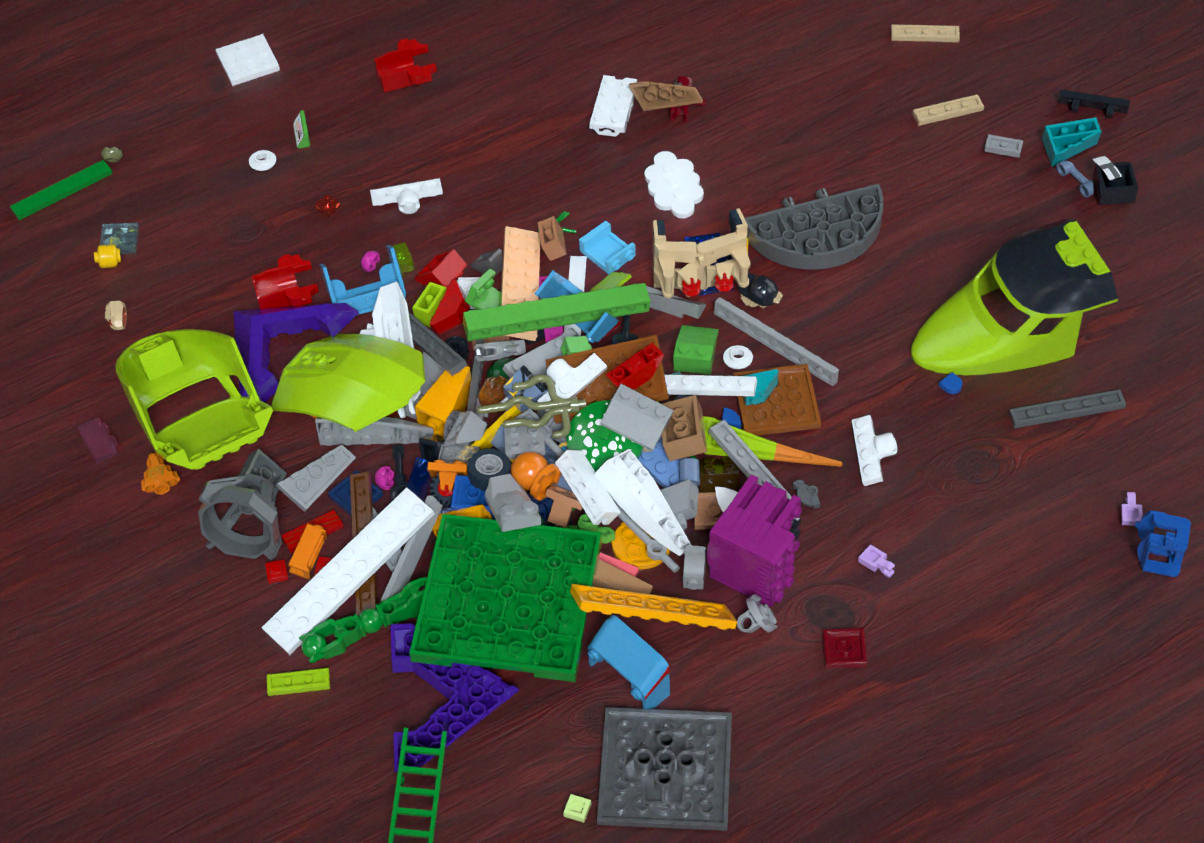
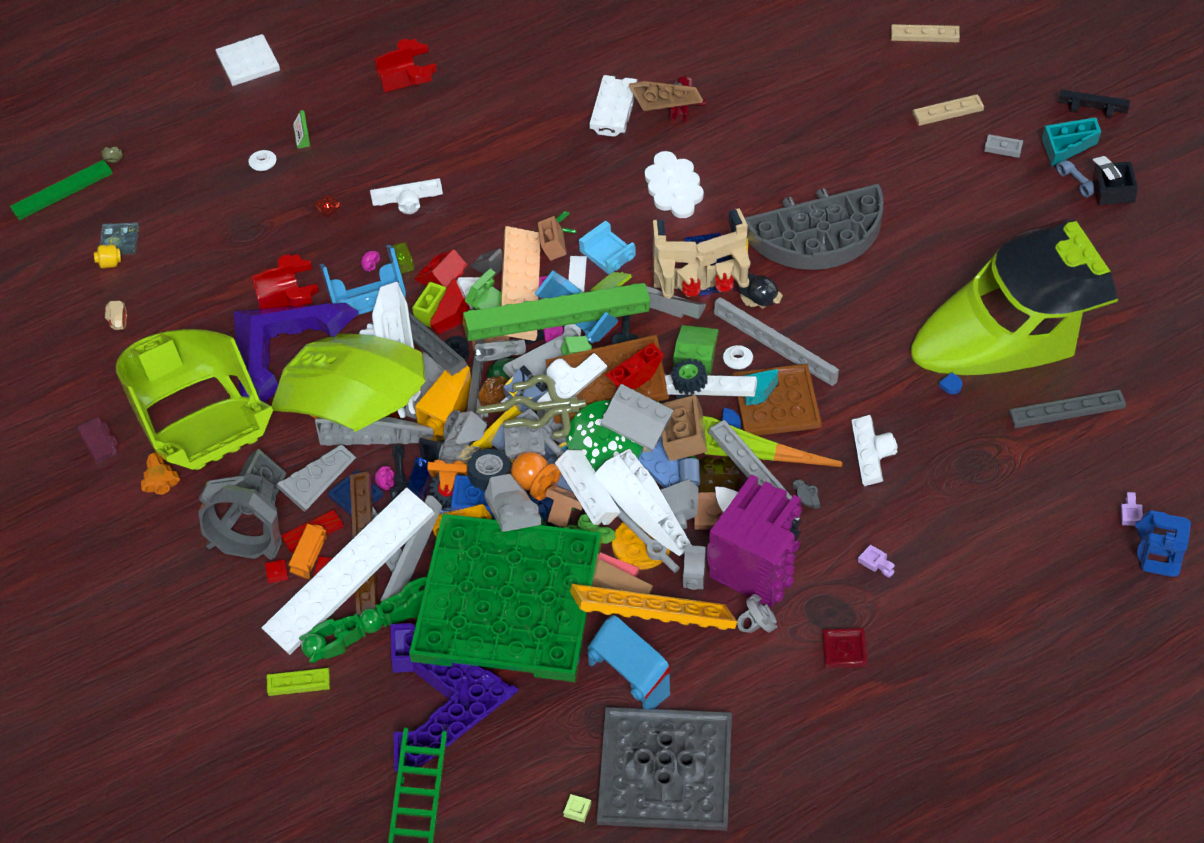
(689, 376): none -> black wheel

